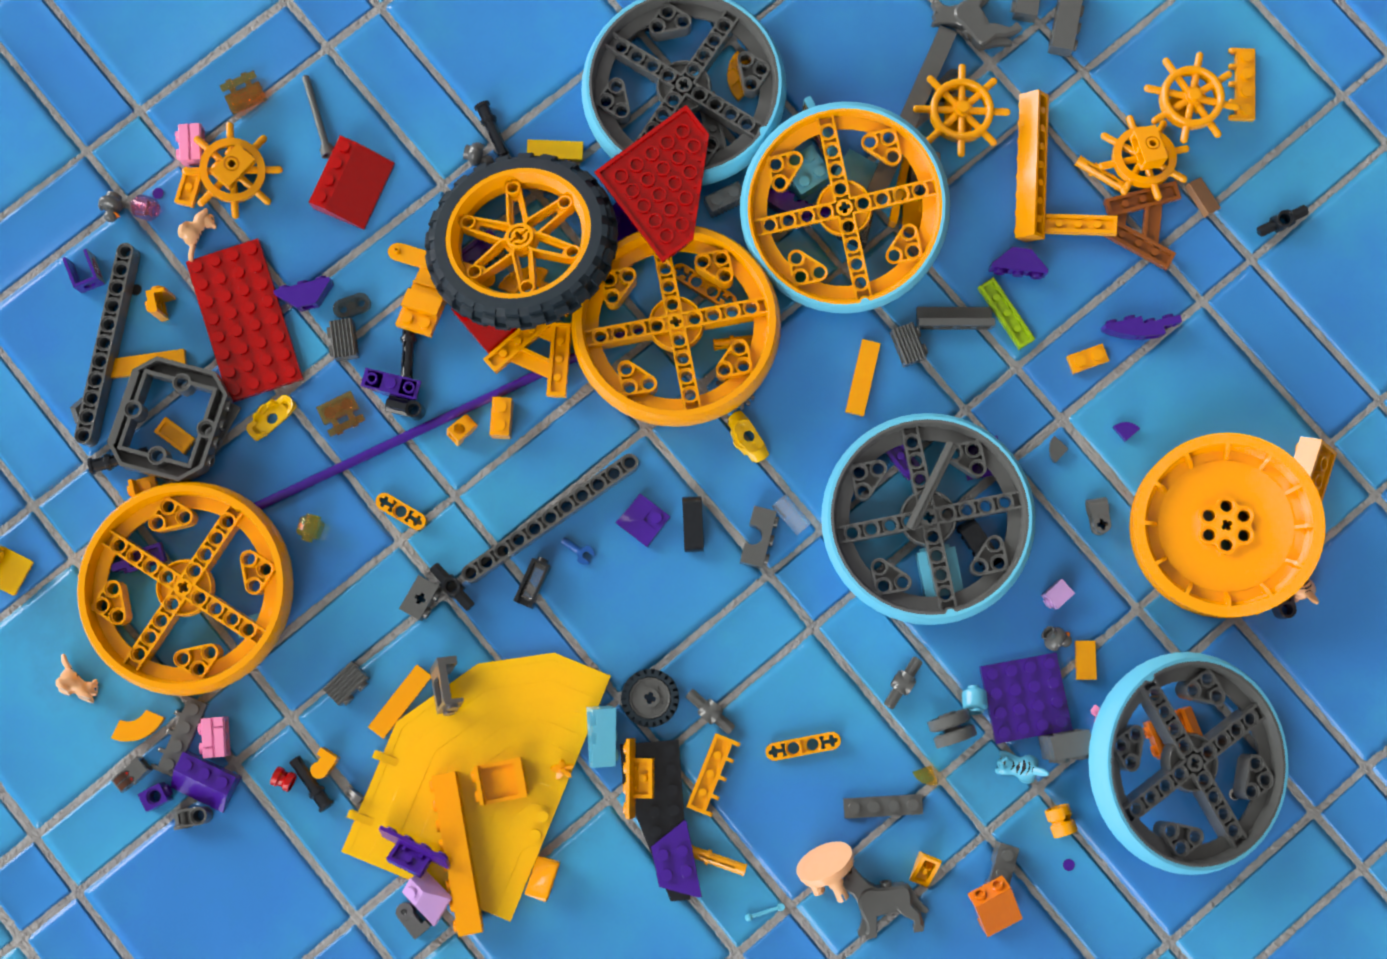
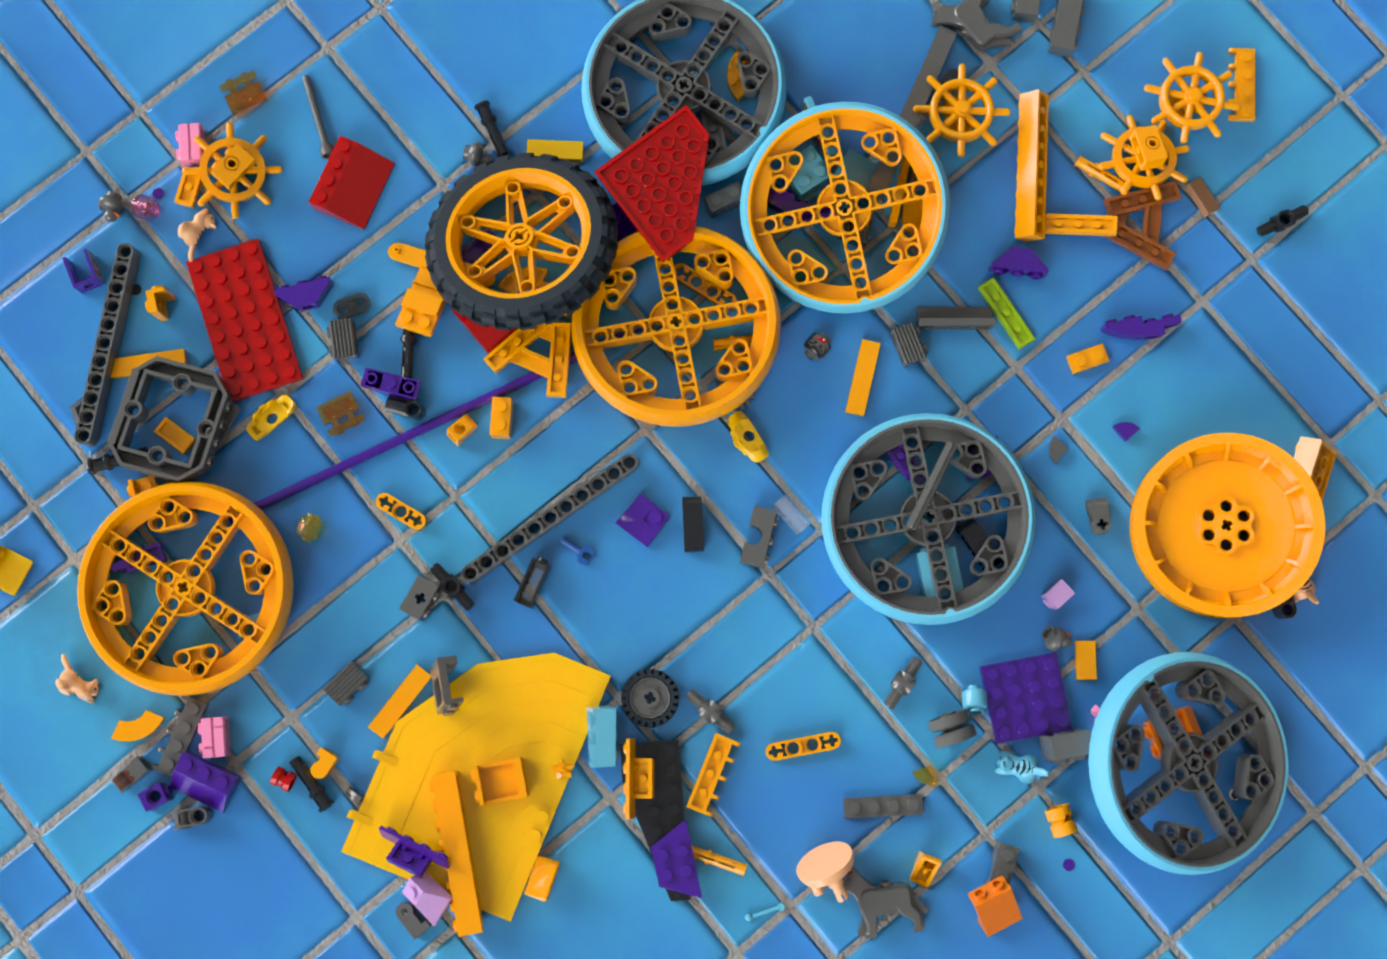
(817, 346): none -> head

